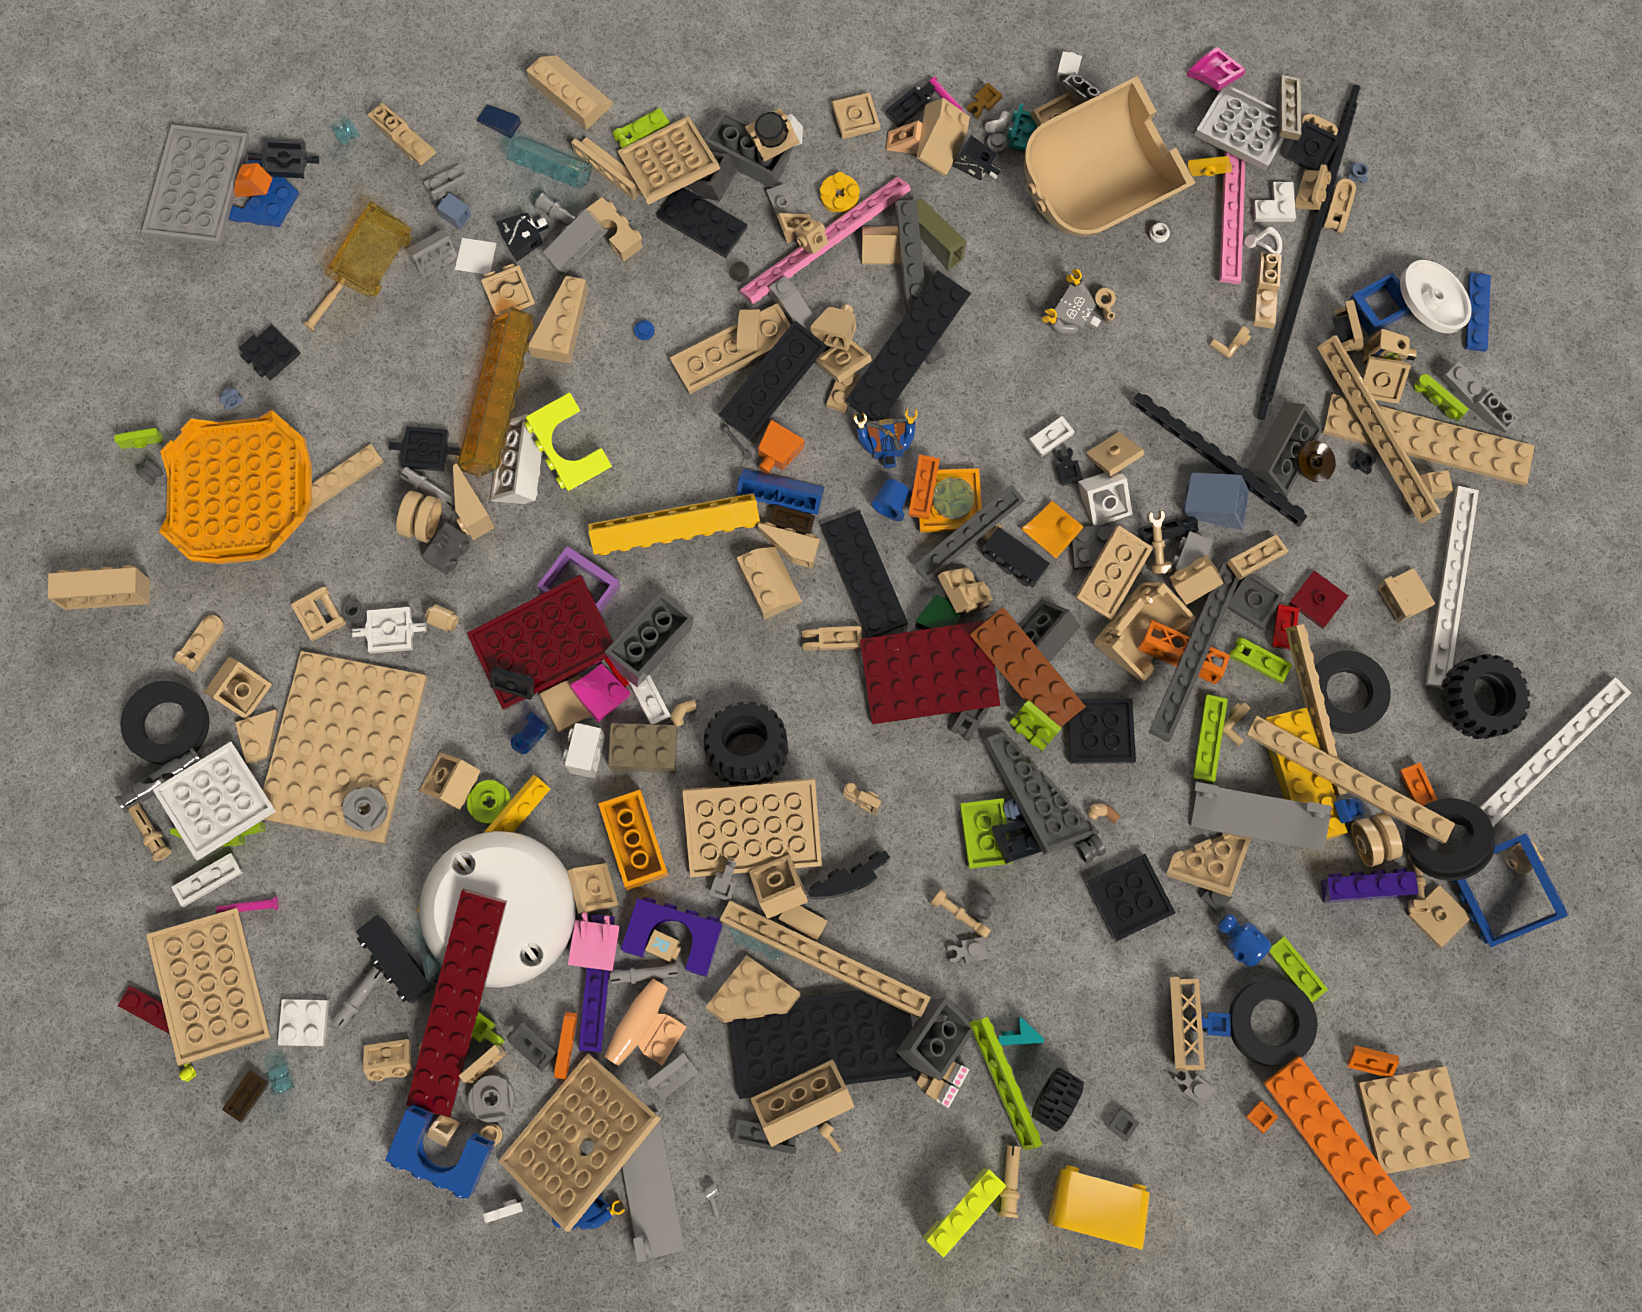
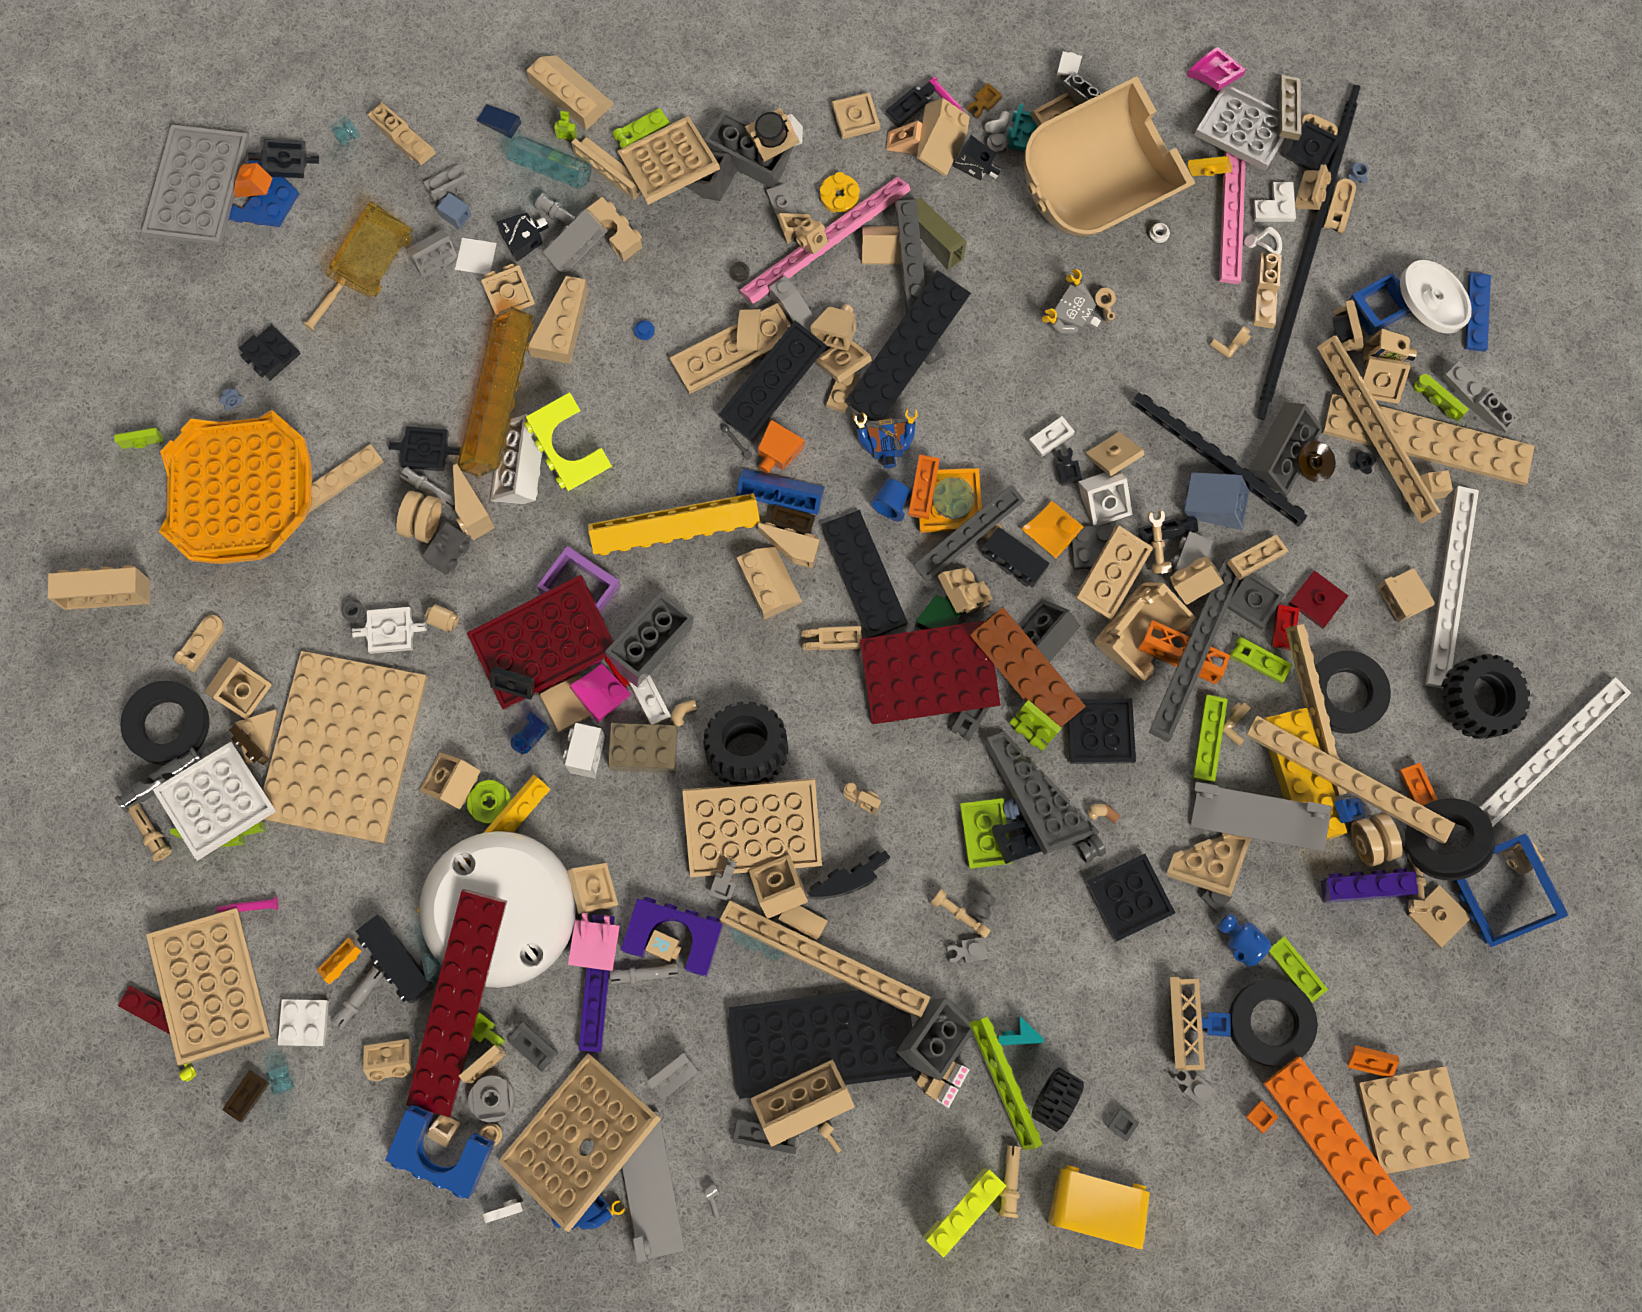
(149, 473): dark grey wheel -> none
(207, 880): white plate -> none
(242, 739): none -> dark brown plate
(312, 618): tan plate -> none
(339, 960): none -> light orange plate
(370, 820): light grey plate -> none
(564, 128): none -> lime plate
(565, 1045): orange beam -> none
(633, 840): light orange brick -> none
(644, 1027): light nougat plate -> none
(702, 221): black plate -> none
(752, 994): tan plate -> none

